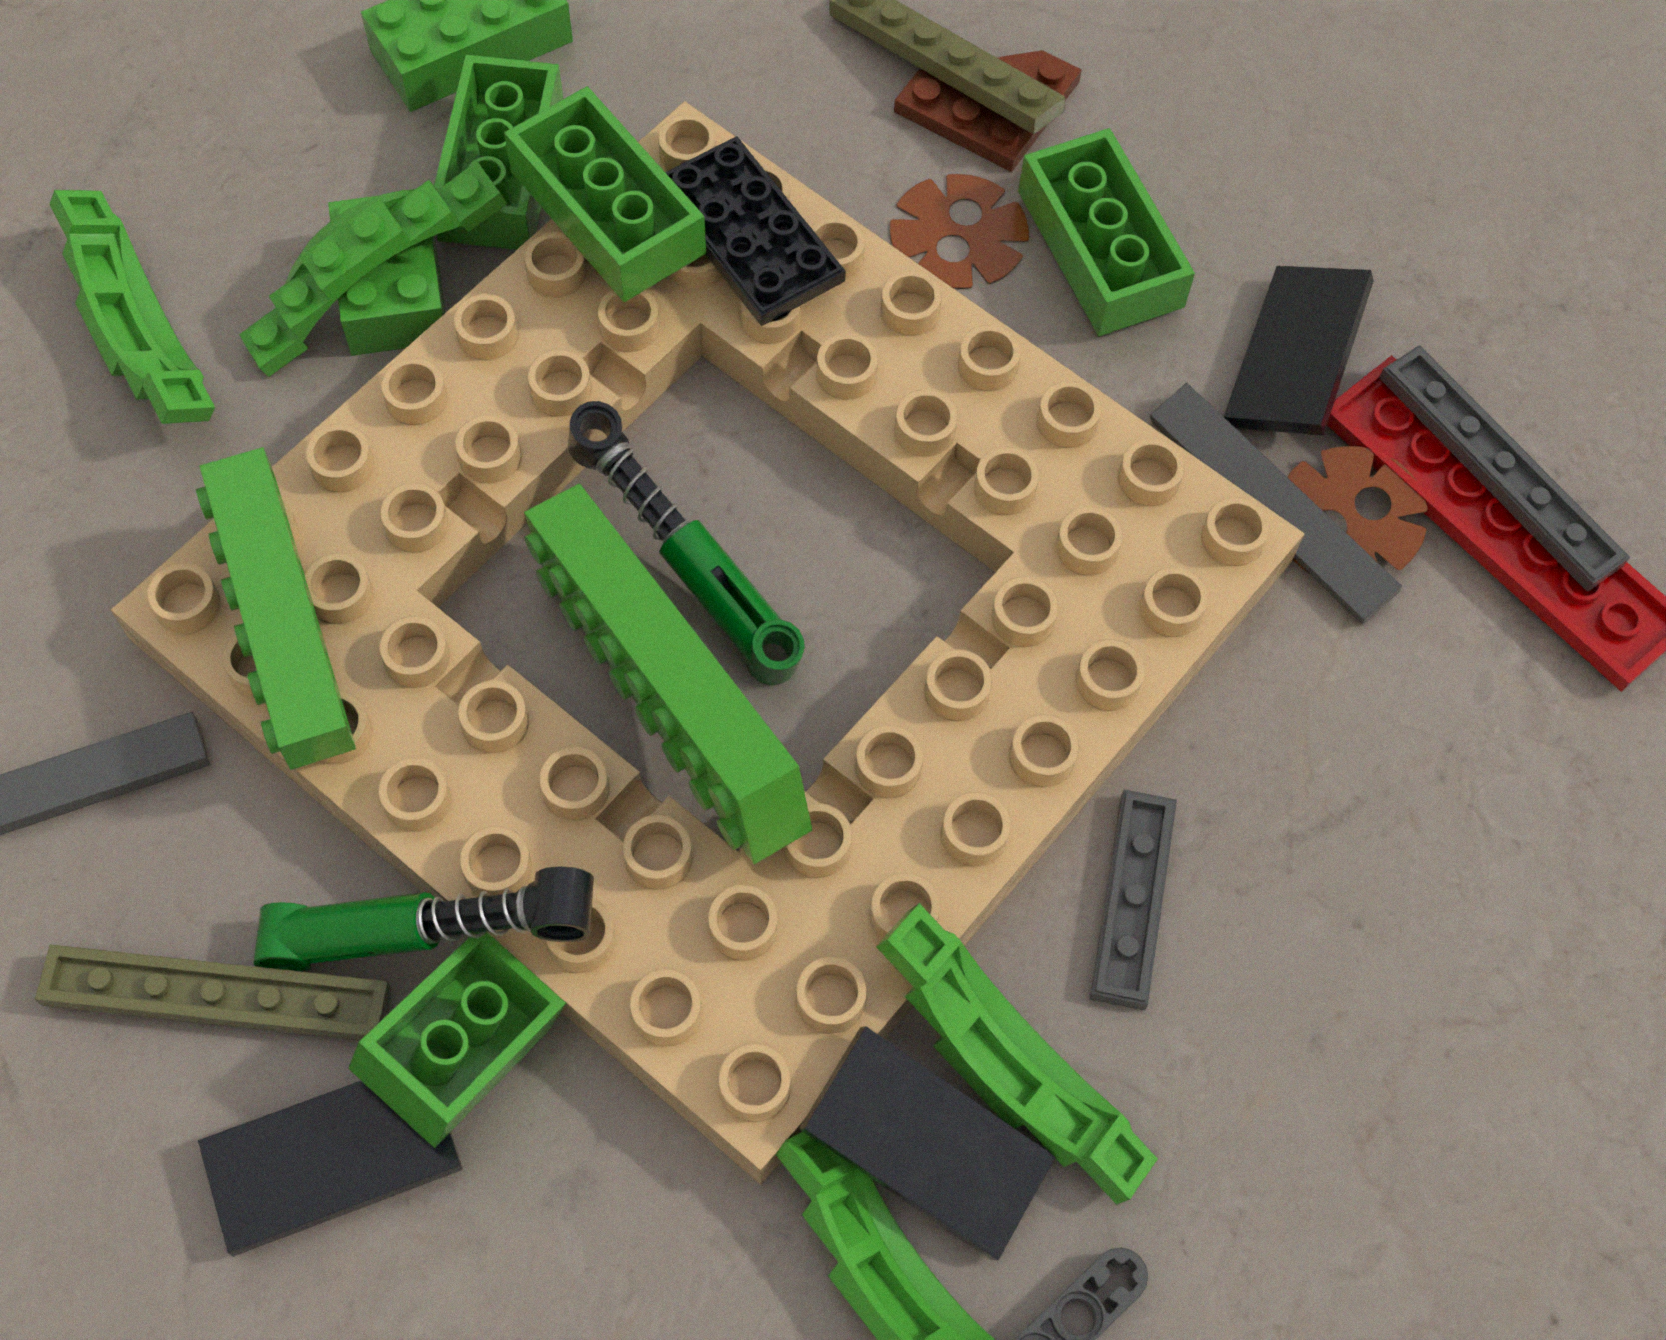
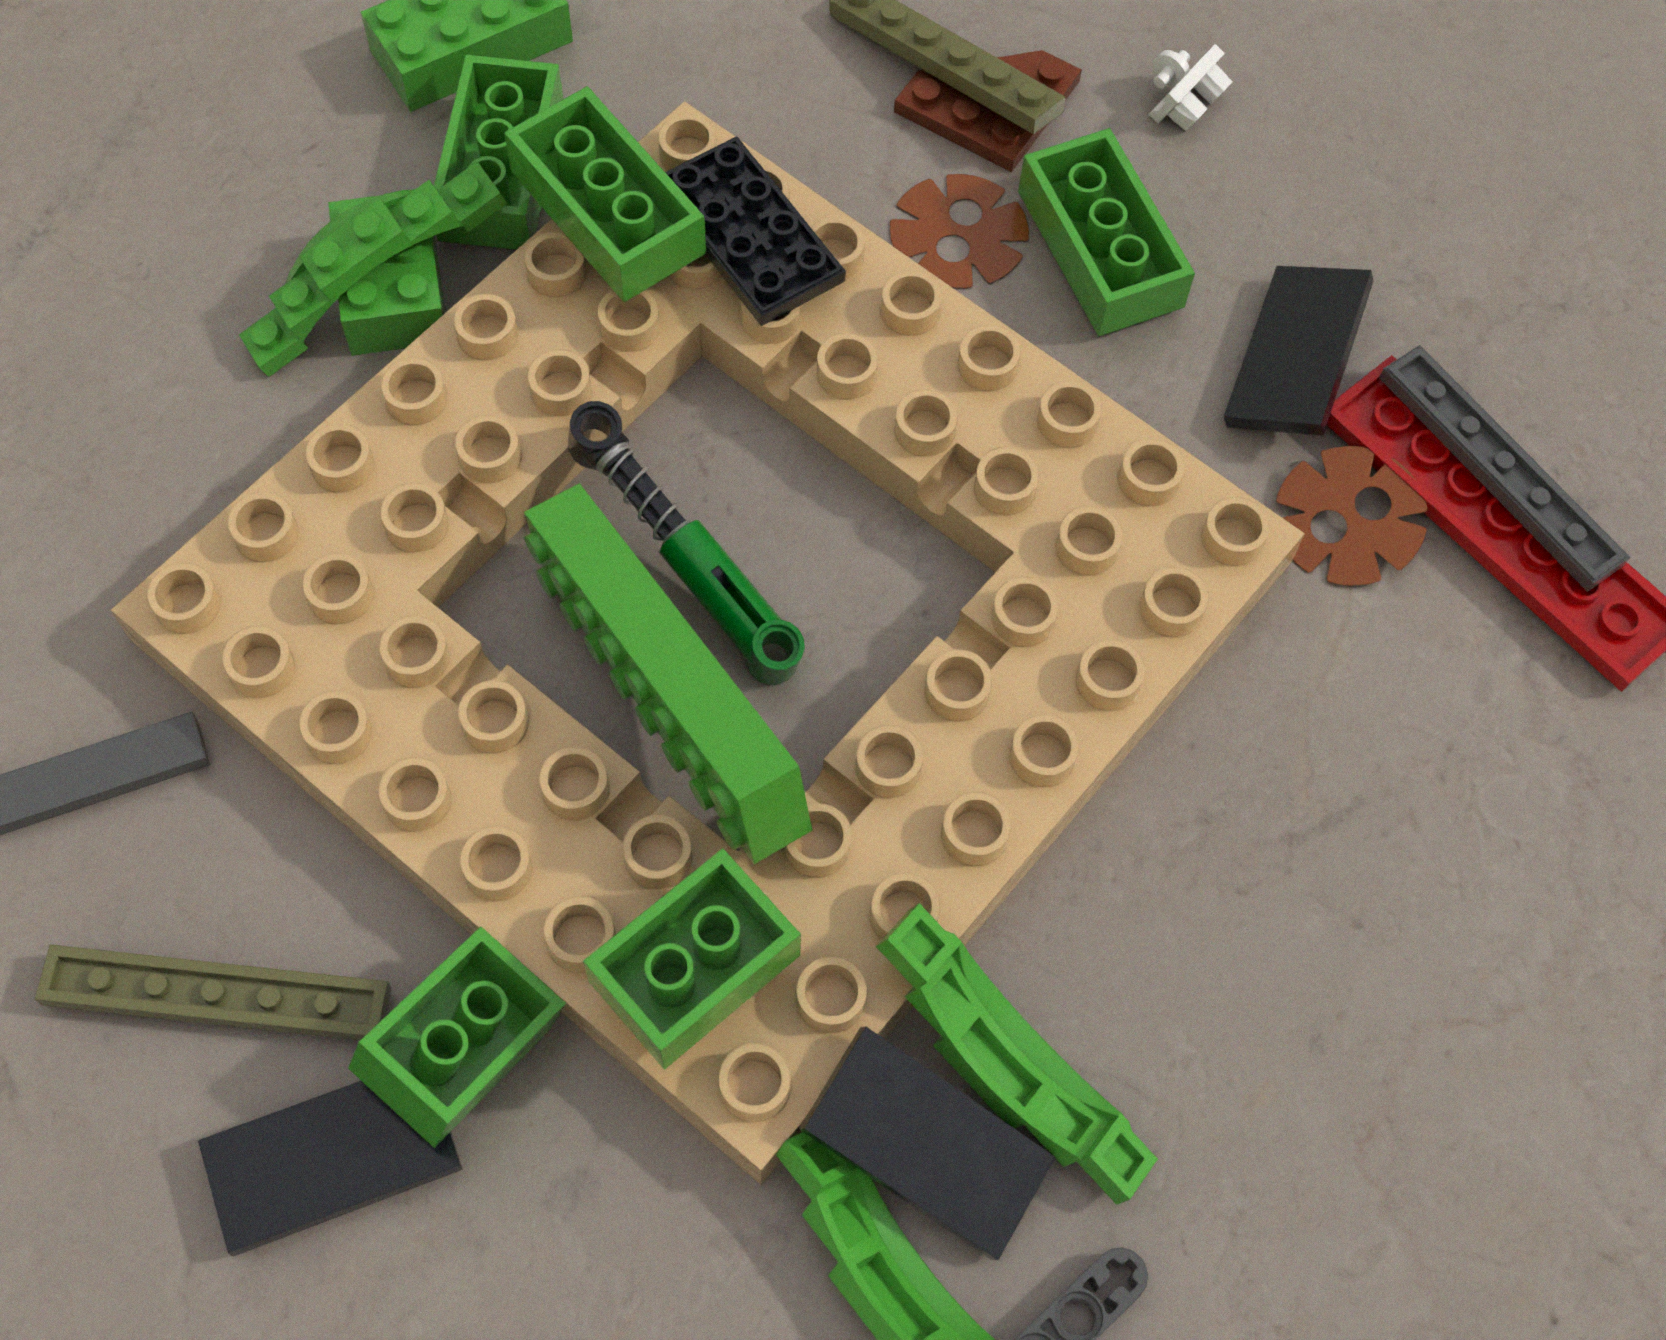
(124, 310): bright green piece -> none
(276, 610): bright green brick -> none
(295, 935): piece -> none
(693, 958): none -> bright green brick
(1133, 900): dark grey tile -> none
(1174, 72): none -> white hips
(1325, 549): dark grey tile -> none

